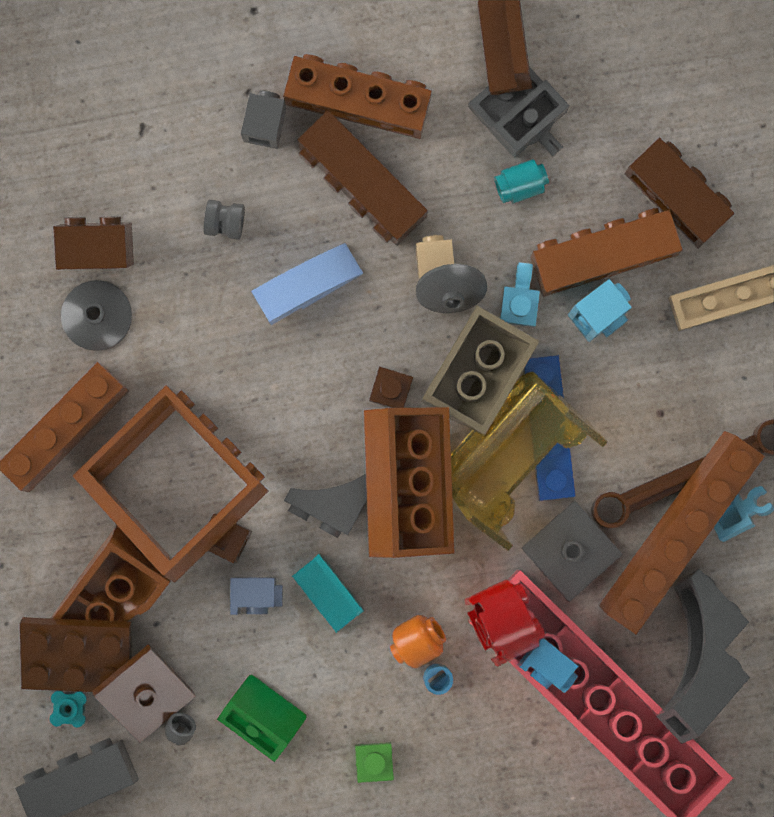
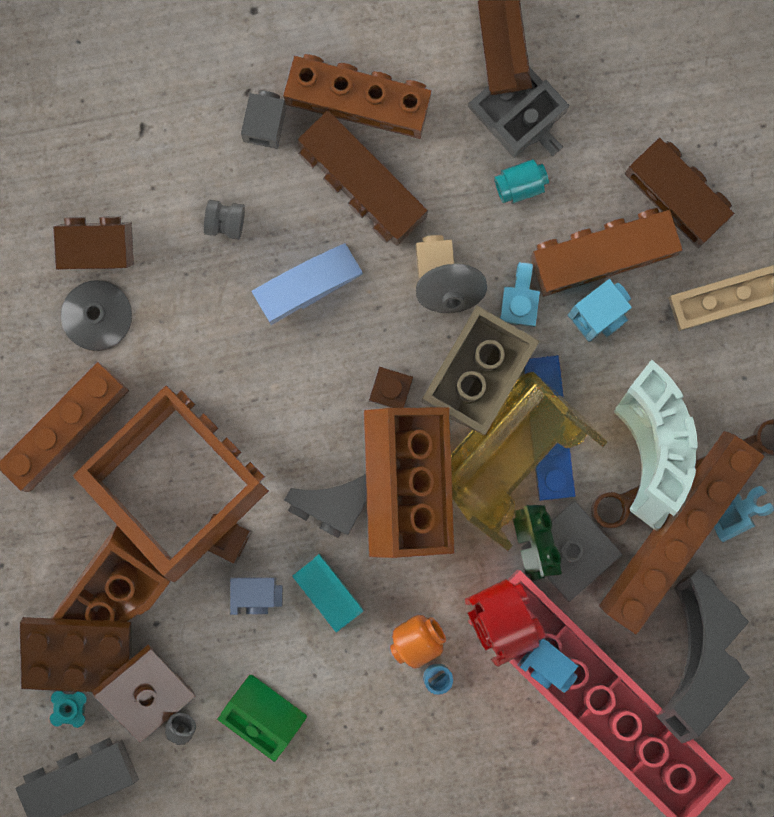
(374, 762): bright green plate -> none
(543, 557): none -> dark green hinge
(665, 442): none -> light aqua fence

